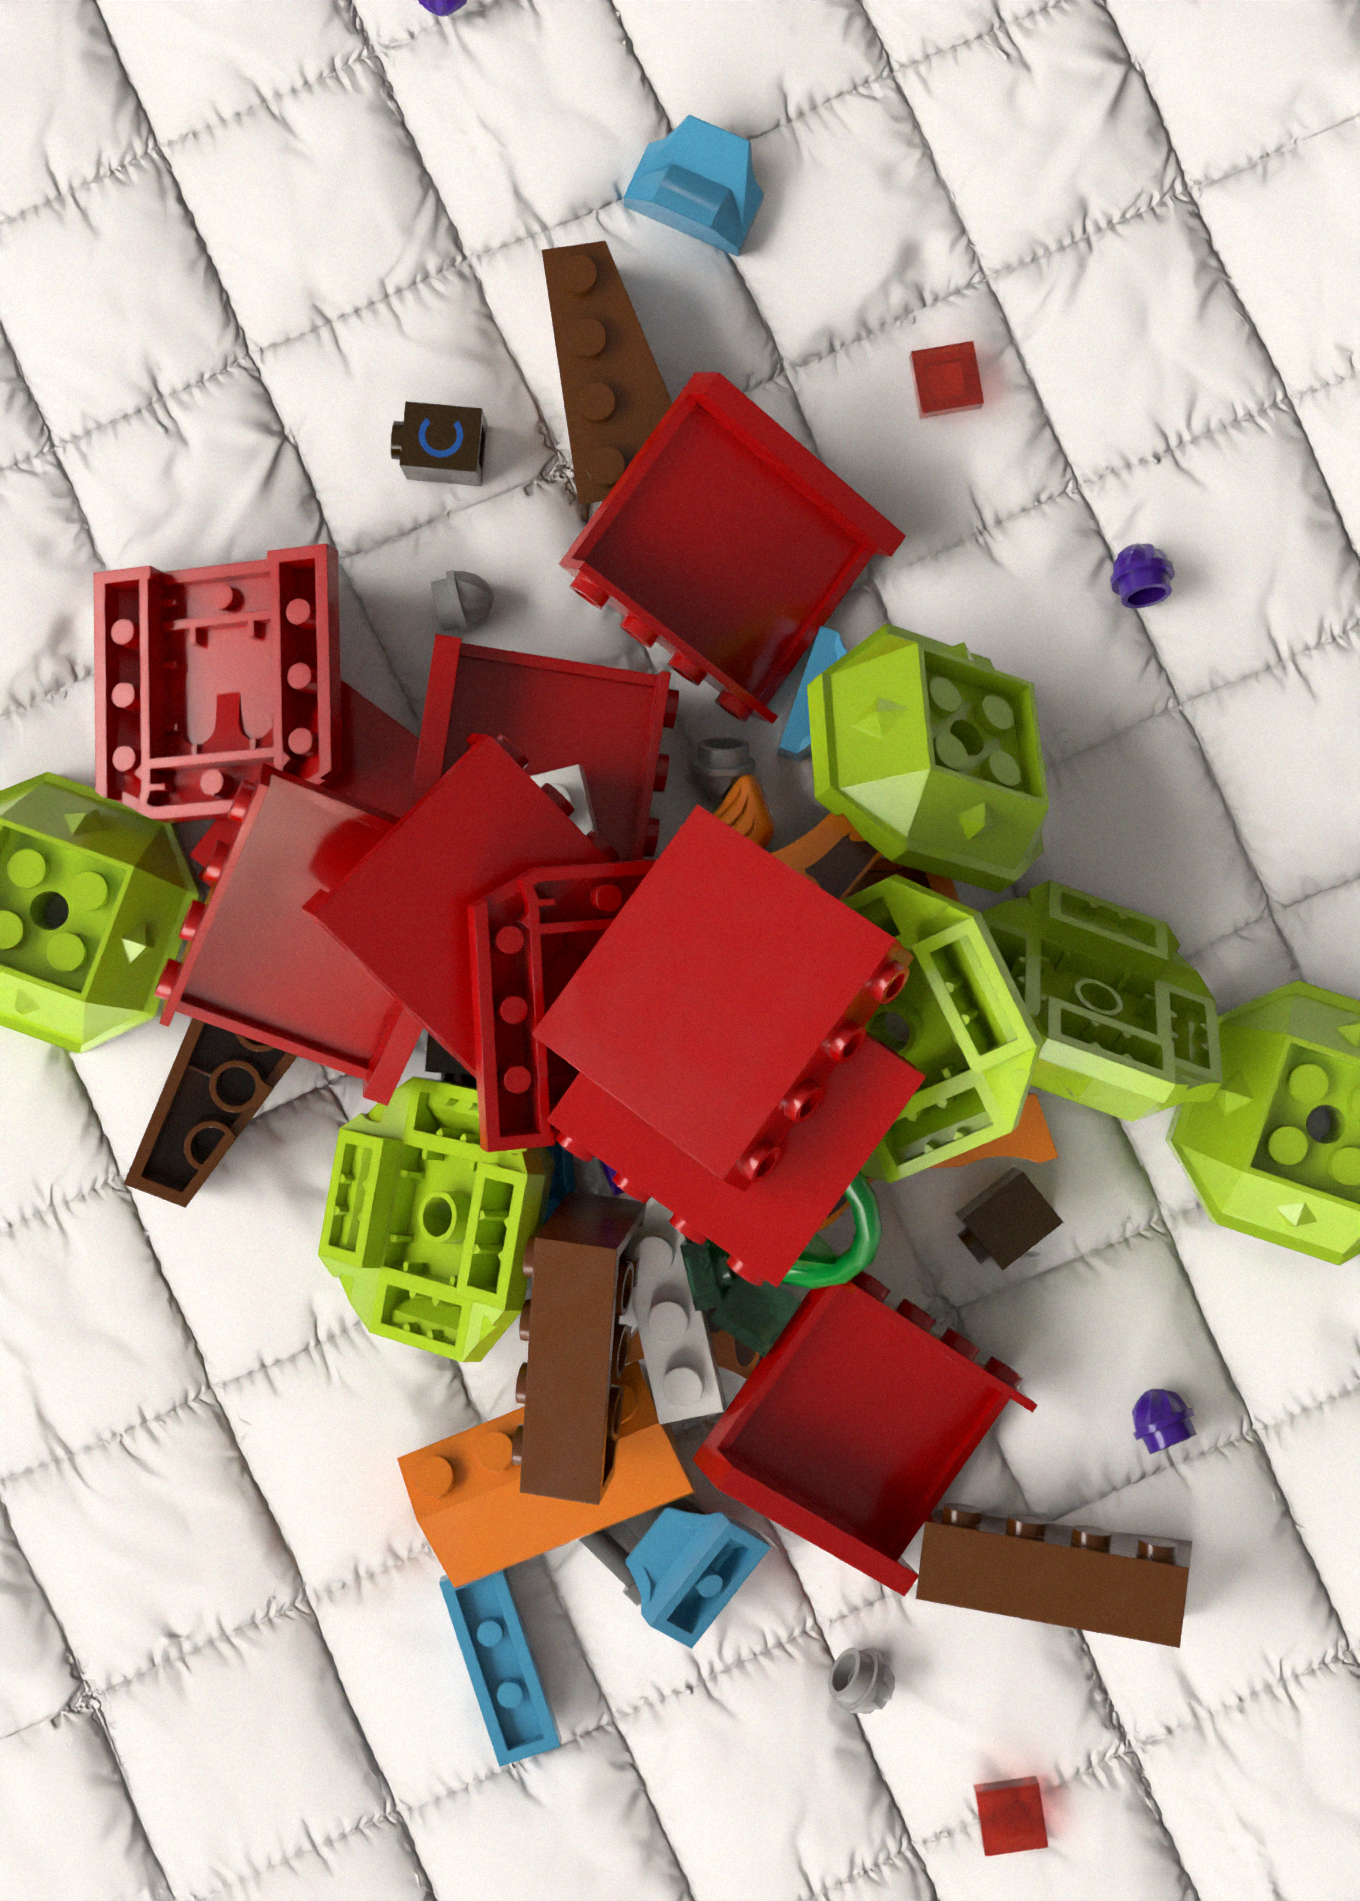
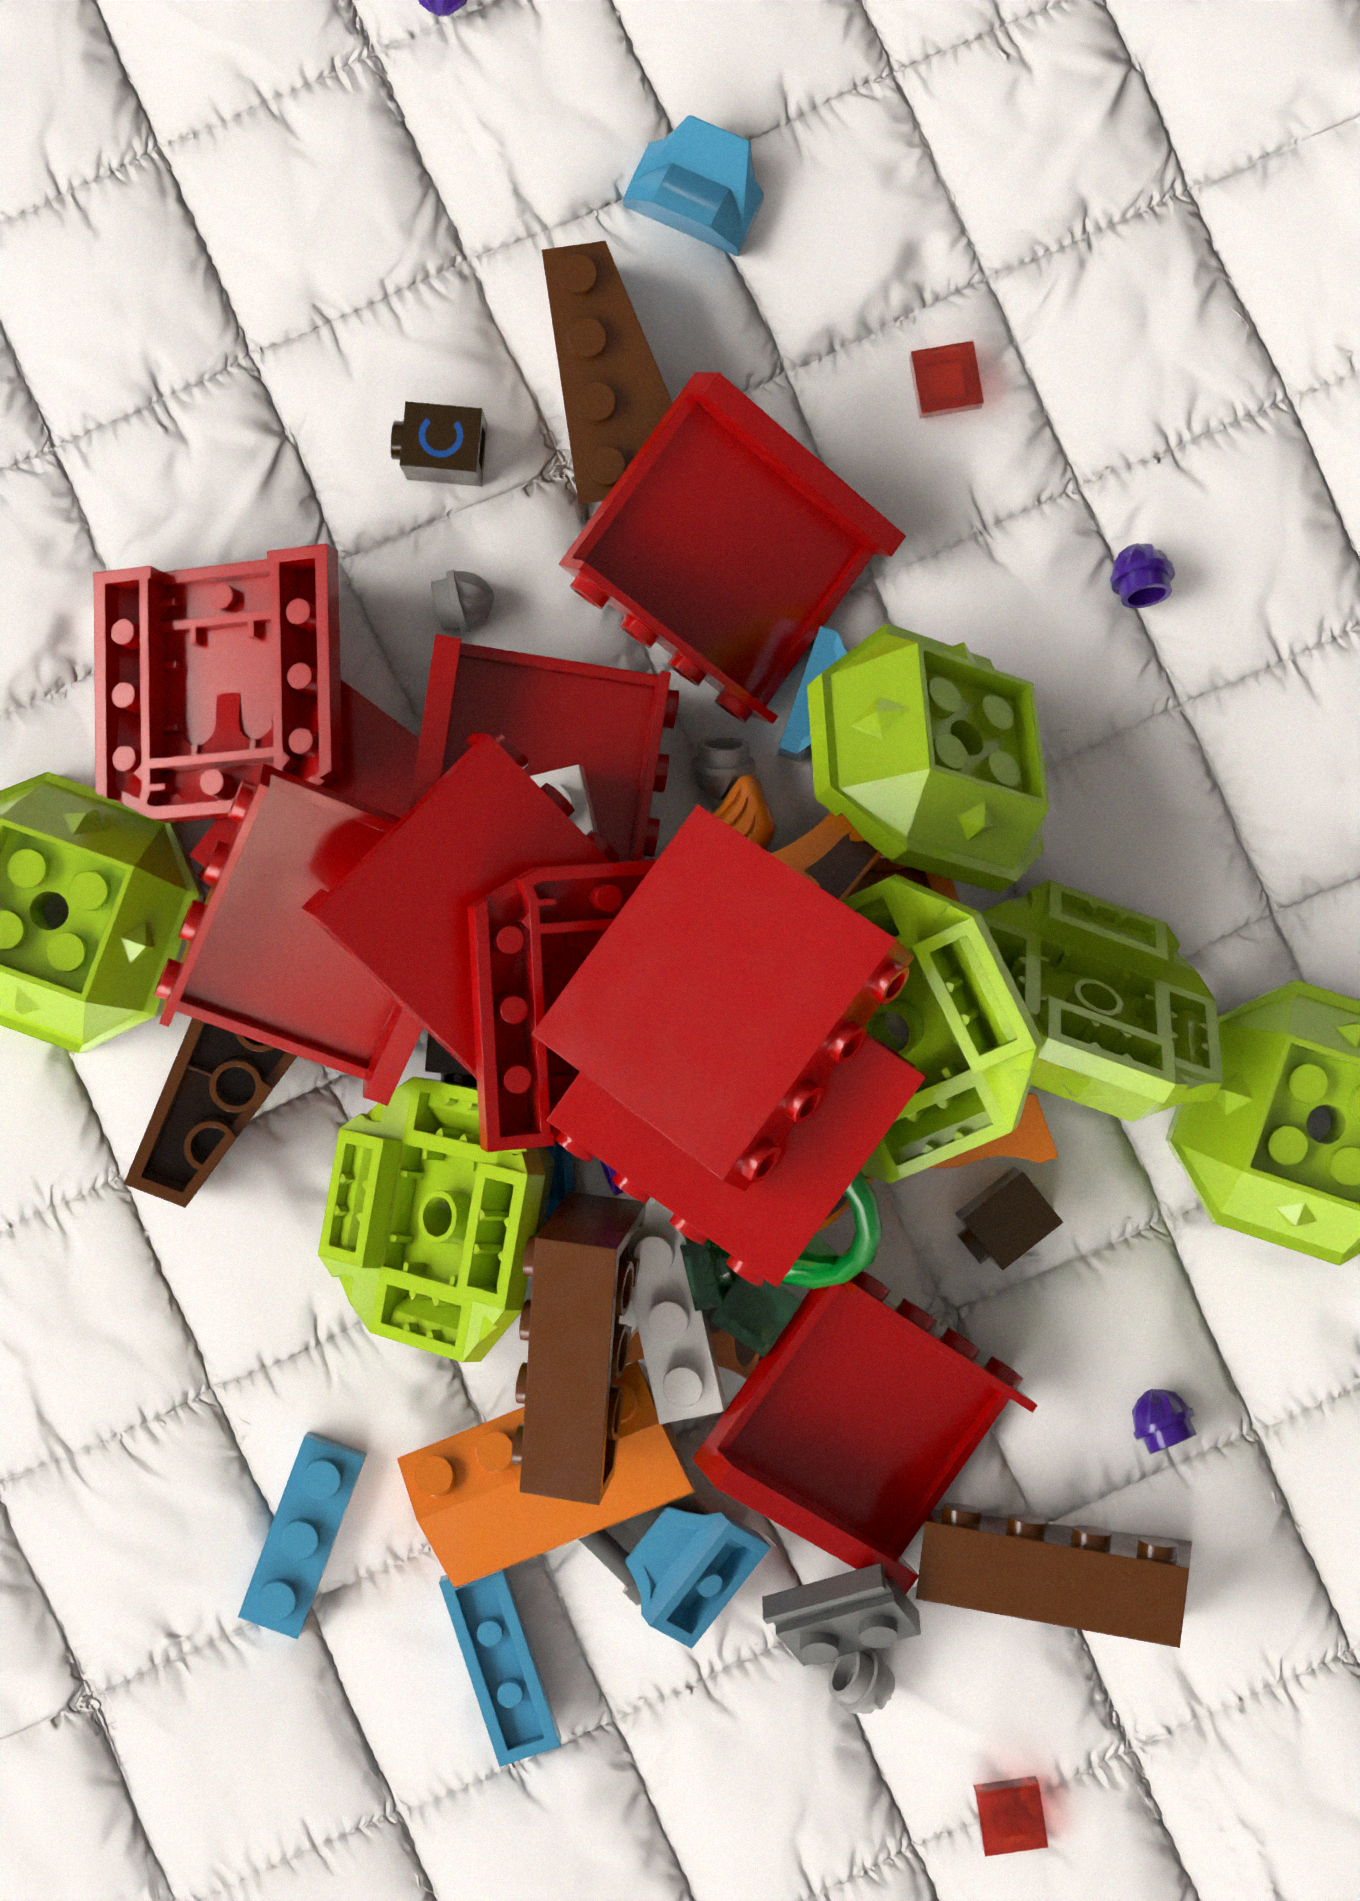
(302, 1535): none -> dark azure plate
(841, 1615): none -> dark grey plate

